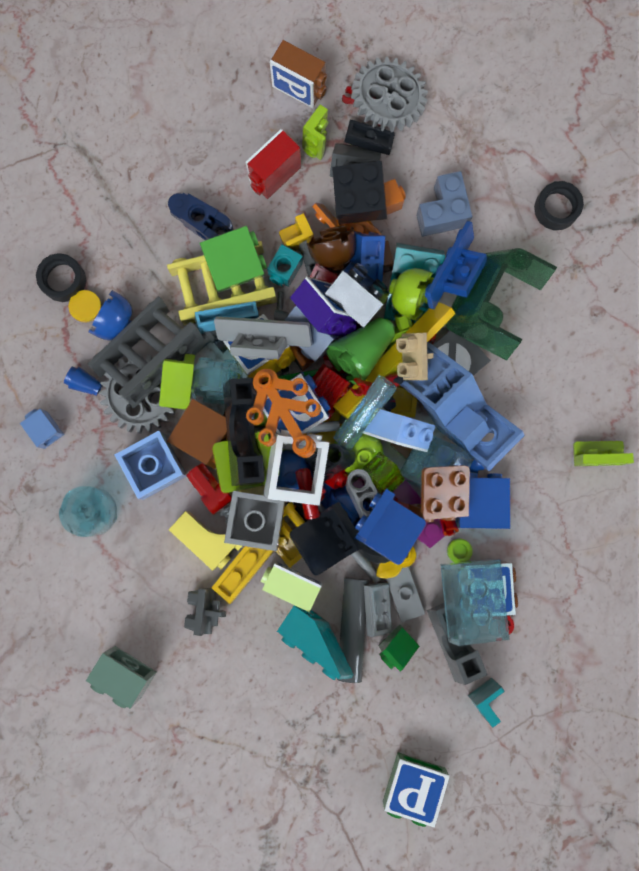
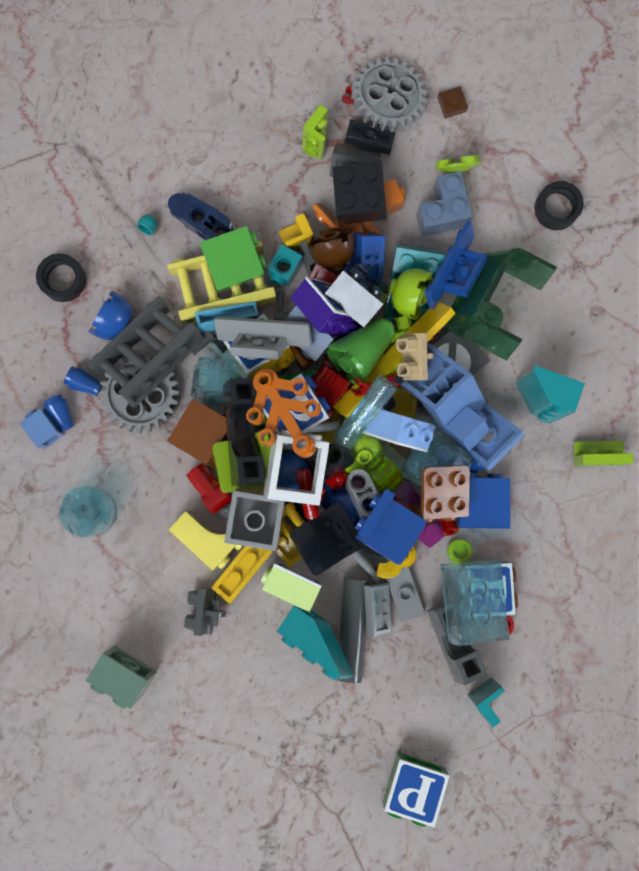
(59, 412): none -> blue cone
(84, 306): yellow piece -> none
(147, 224): none -> teal hinge
(150, 465): light blue brick -> none
(177, 382): lime panel -> none
(273, 164): red piece -> none
(298, 74): piece -> none
(388, 261): reddish brown tile -> none
(398, 648): green slope -> none
(451, 166): none -> lime dish
(452, 102): none -> reddish brown plate
(549, 394): none -> teal slope

